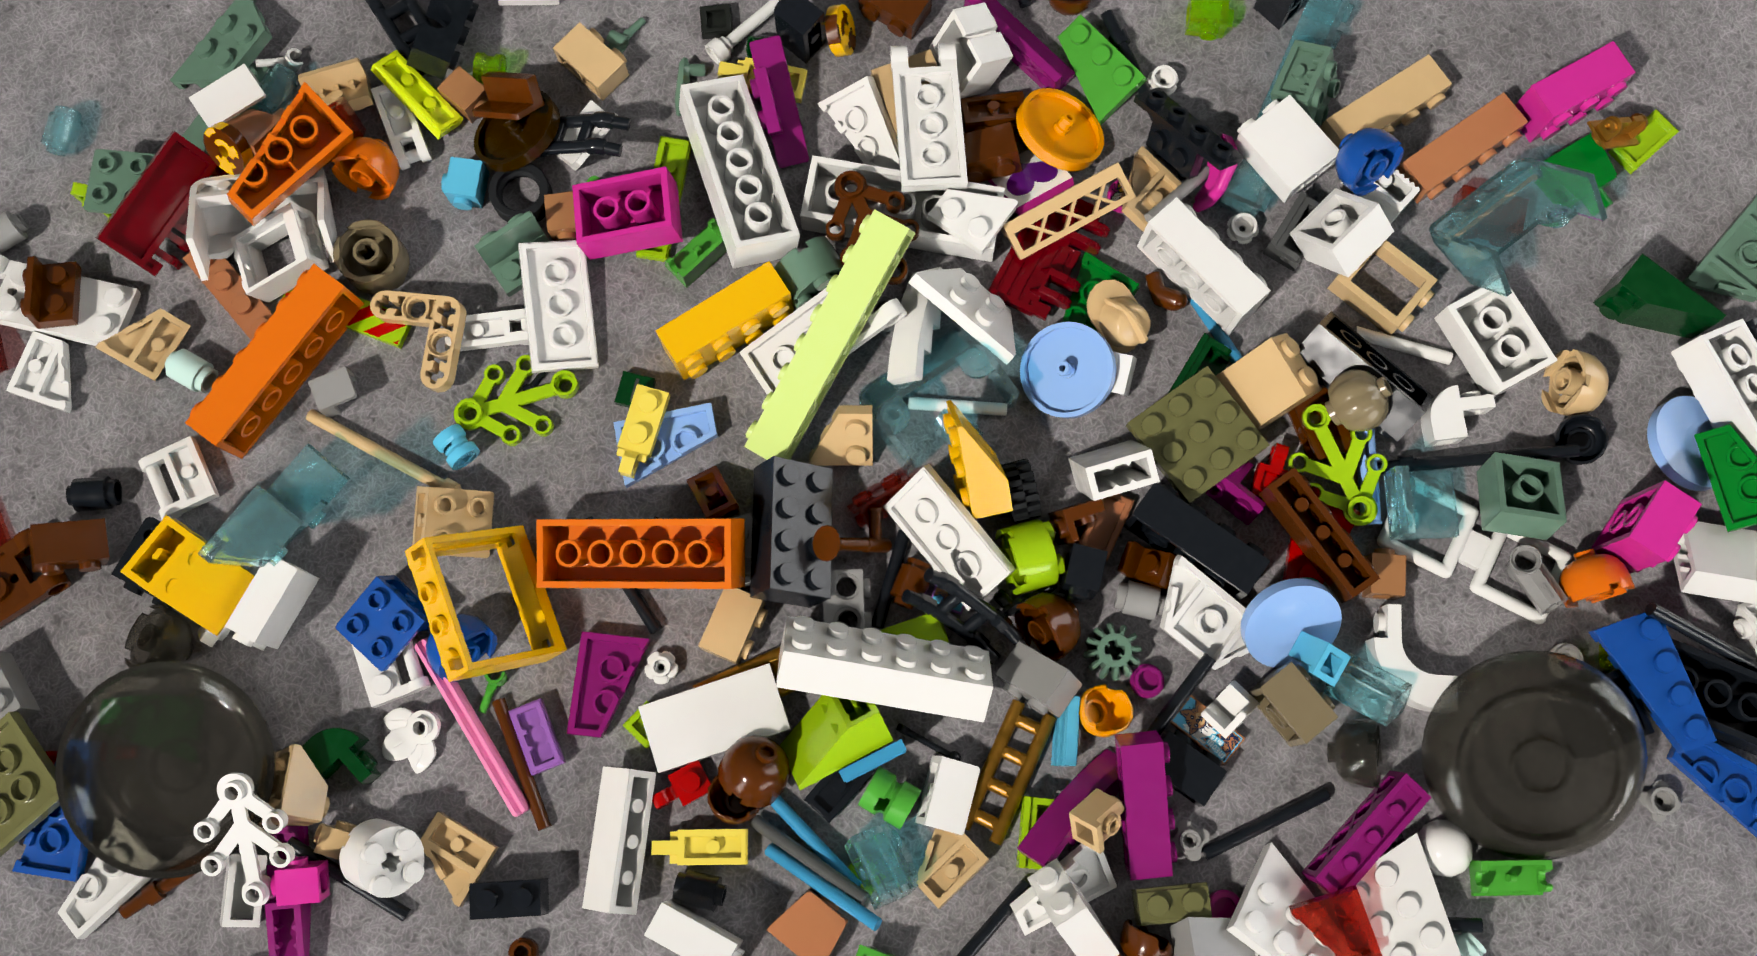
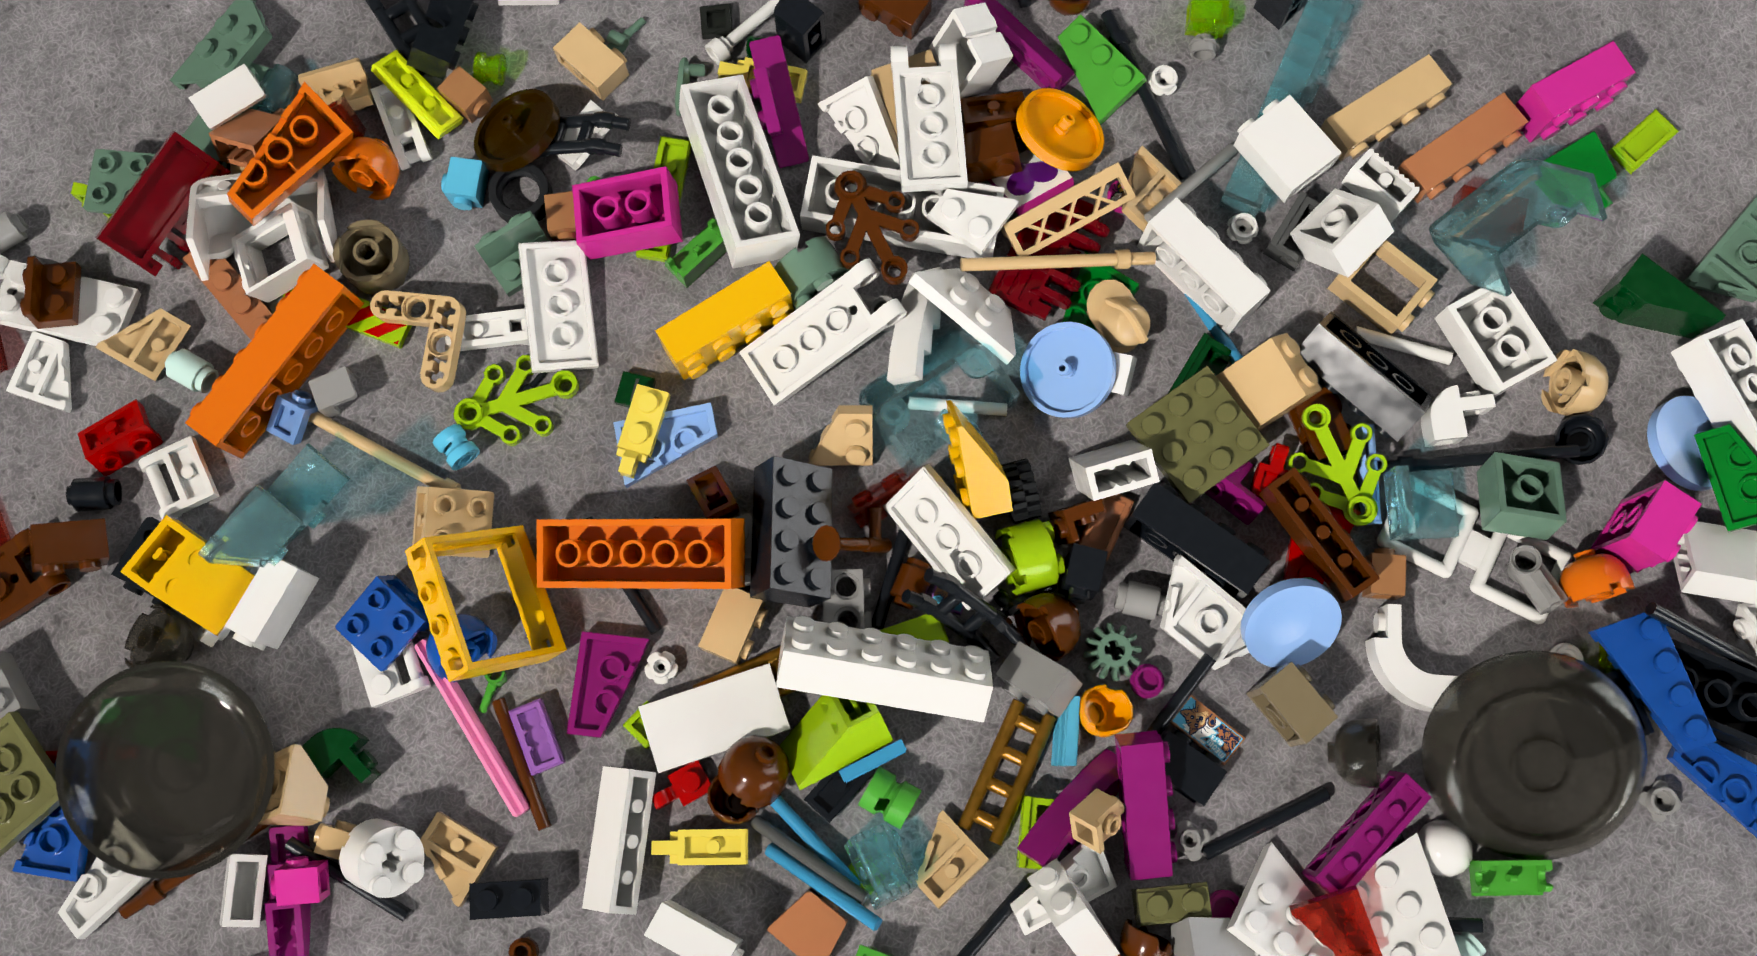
(62, 131): clear light blue brick -> none
(119, 438): none -> red bracket
(227, 147): piece -> none
(245, 834): white plant -> none
(286, 61): white hand -> none
(291, 415): none -> medium blue bracket
(407, 739): white plate -> none
(509, 96): reddish brown panel -> none
(699, 890): black brick -> none
(830, 337): yellowish green brick -> none
(840, 30): piece -> none
(908, 732): black hinge -> none
(947, 794): white panel -> none
(1119, 259): none -> tan bar
(1146, 565): reddish brown bracket -> none
(1164, 296): reddish brown arm -> none
(1182, 137): black bracket -> none
(1203, 47): none -> light grey plate
(1216, 183): dark pink piece -> none
(1230, 709): white panel -> none
(1309, 78): sand green bracket -> none
(1319, 658): medium azure brick -> none
(1358, 400): dark tan plant -> none
(1366, 158): blue cylinder -> none
(1370, 691): clear light blue brick -> none
(1617, 131): pearl gold hinge -> none

